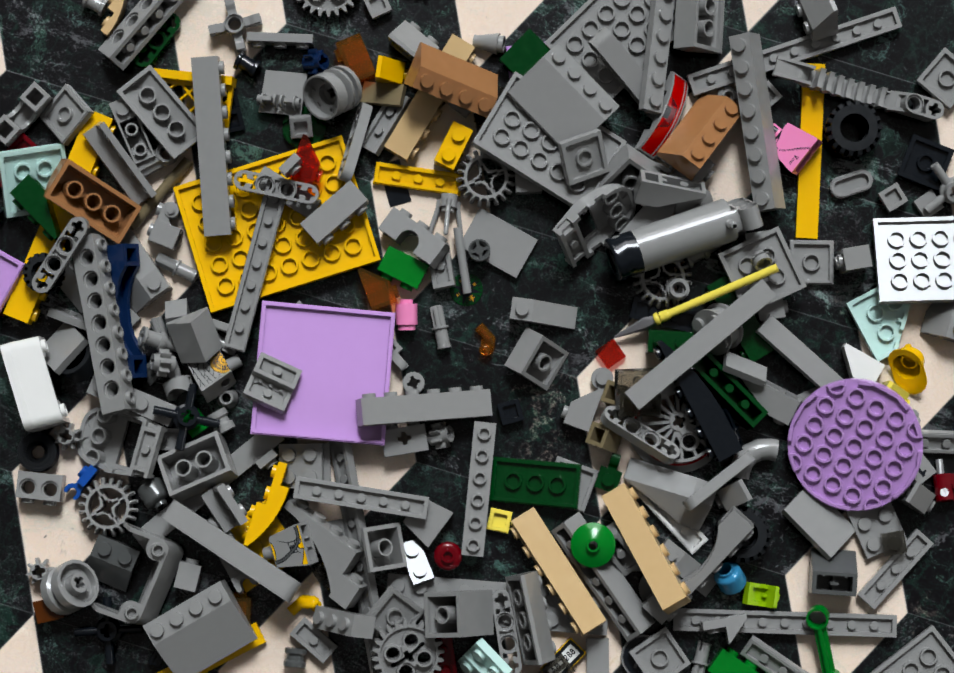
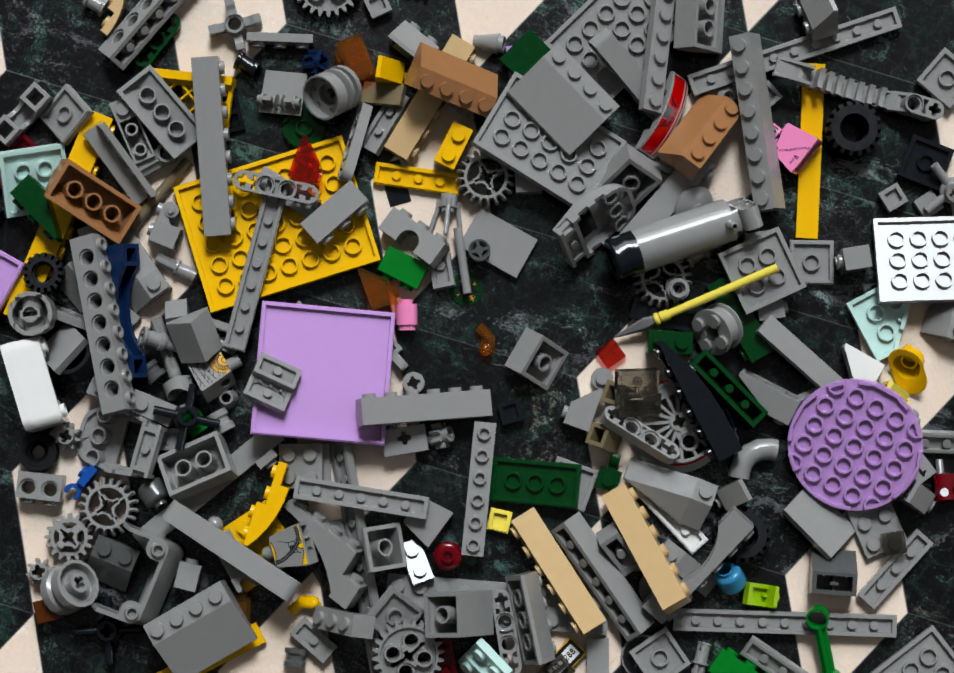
(32, 313): none -> light grey brick
(62, 543): none -> light grey gear
(63, 256): light grey beam -> none
(162, 362): light grey gear -> none
(224, 507): light grey bracket -> none
(291, 165): light grey plate -> none
(300, 125): light grey tile -> none
(440, 327): light grey axle -> none
(543, 313): light grey slope -> none
(583, 157): light grey plate -> none
(599, 534): green dish -> none
(662, 189): light grey slope -> none
(700, 344): light grey tile -> none
(718, 481): light grey beam -> none
(731, 625): light grey slope -> none
(744, 368): light grey tile -> none
(761, 260): light grey plate -> none
(850, 184): light grey tile -> none

